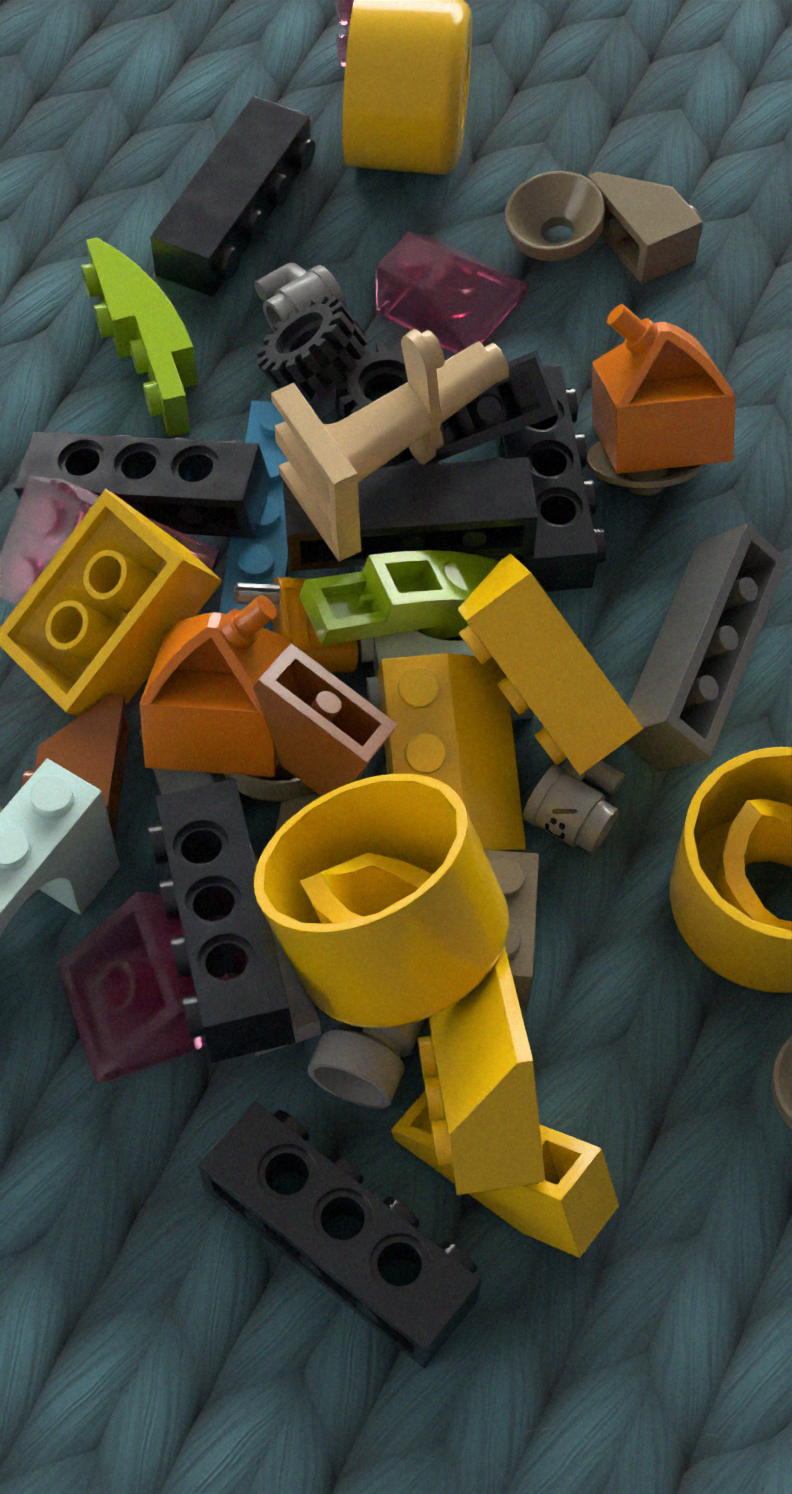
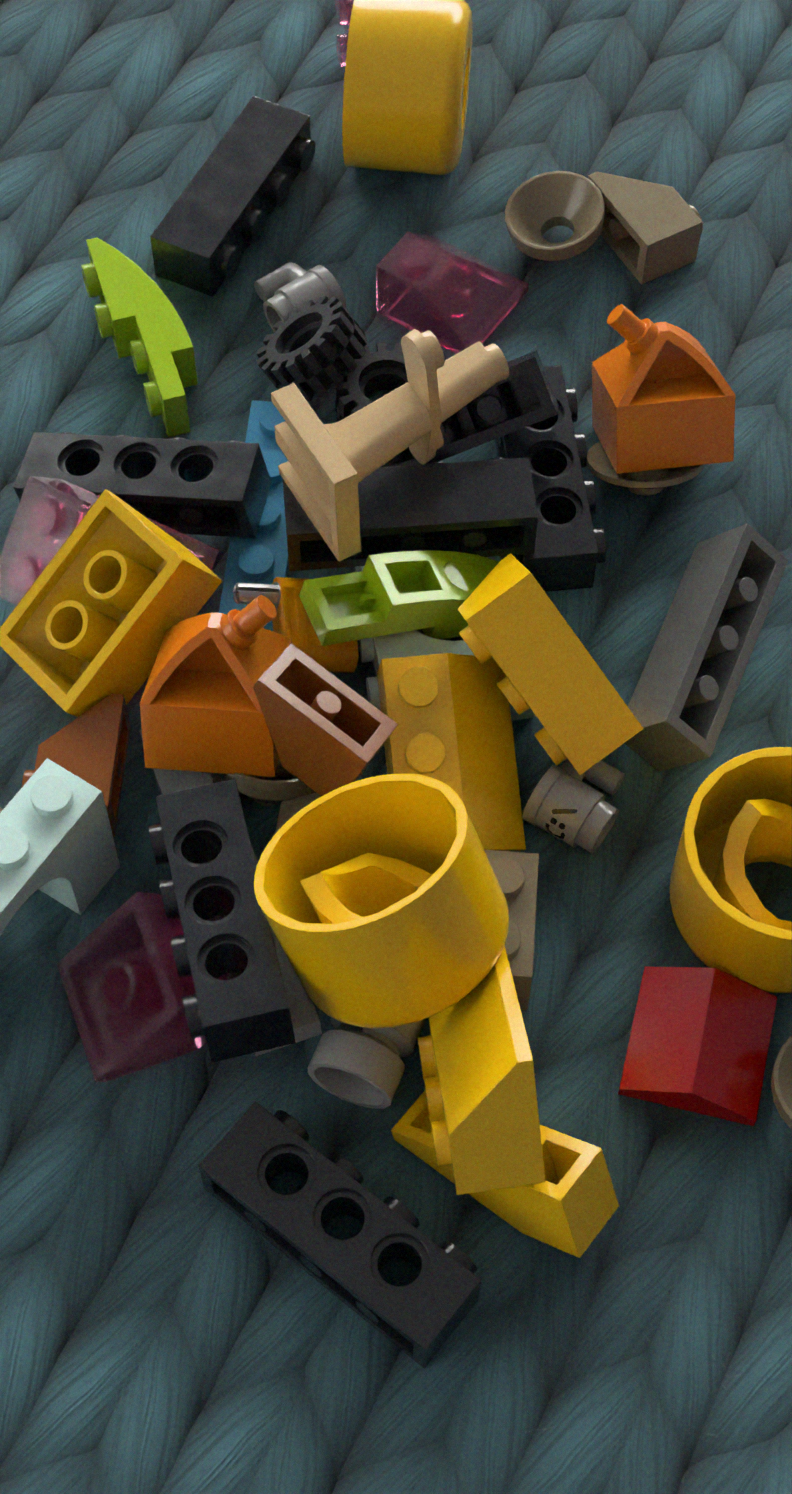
(699, 1042): none -> red slope

